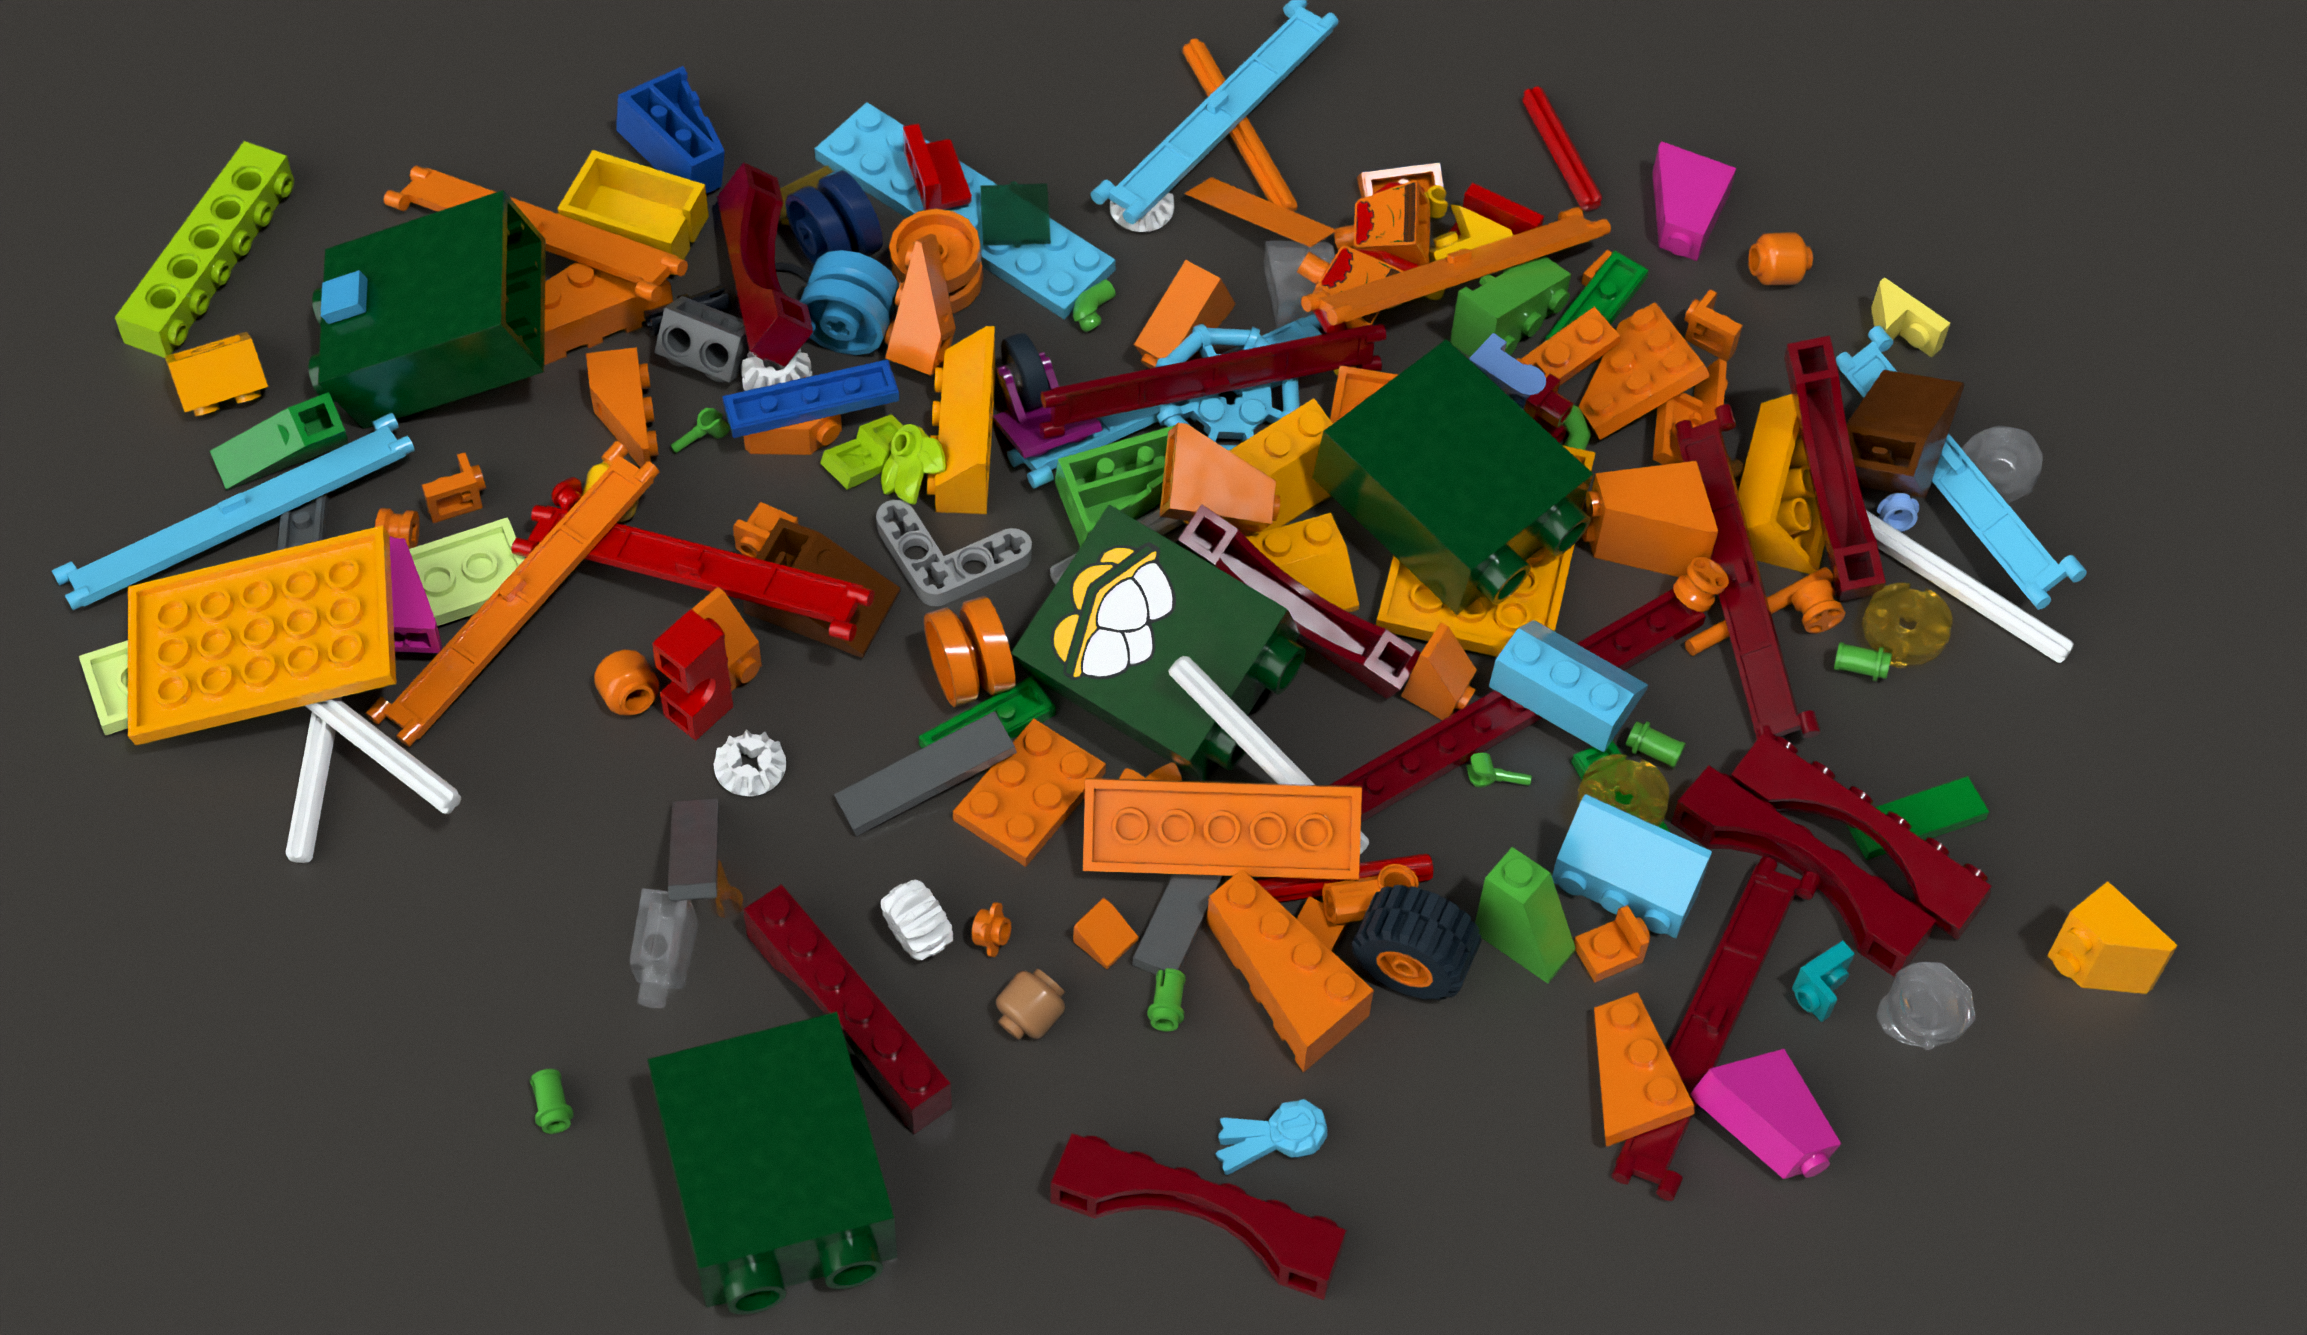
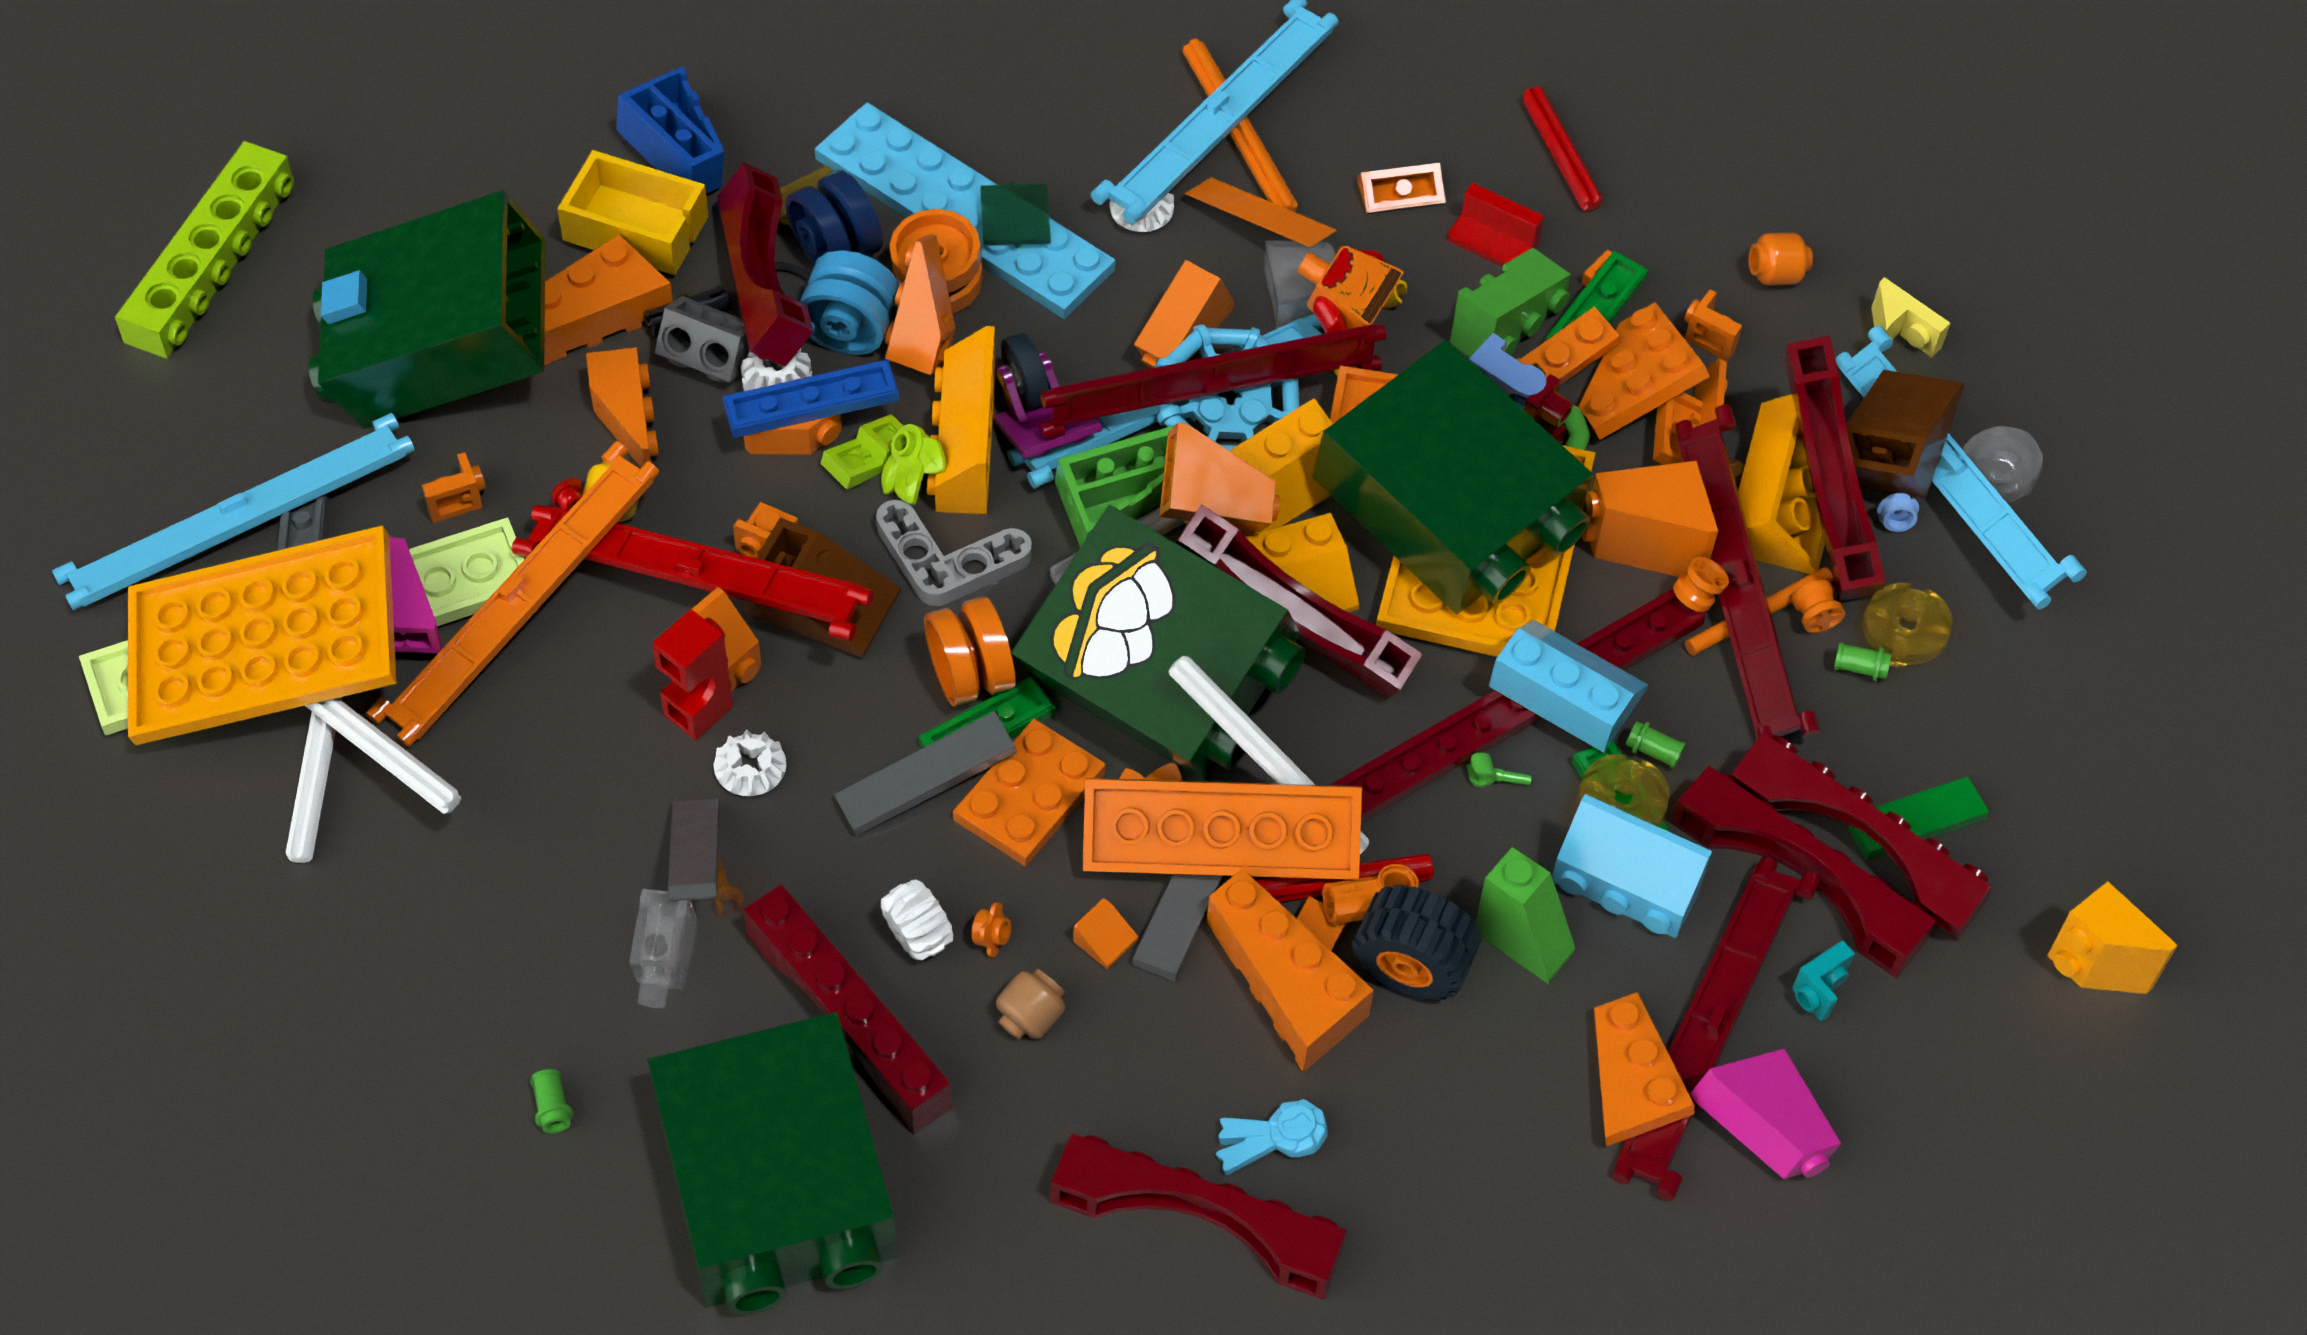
(217, 373): light orange slope -> none
(281, 442): slope -> none
(400, 525): orange wheel -> none
(563, 235): orange piece -> none
(626, 682): orange head -> none
(708, 422): bright green hand -> none
(935, 171): red panel -> none
(1088, 303): bright green arm -> none
(1166, 1009): bright green pin -> none
(1396, 224): orange torso -> none
(1441, 676): orange slope -> none
(1457, 268): orange piece -> none
(1474, 232): yellow slope -> none
(1613, 945): orange bracket -> none
(1688, 198): dark pink slope -> none
(1926, 1006): clear hat -> none
(1970, 591): white axle -> none

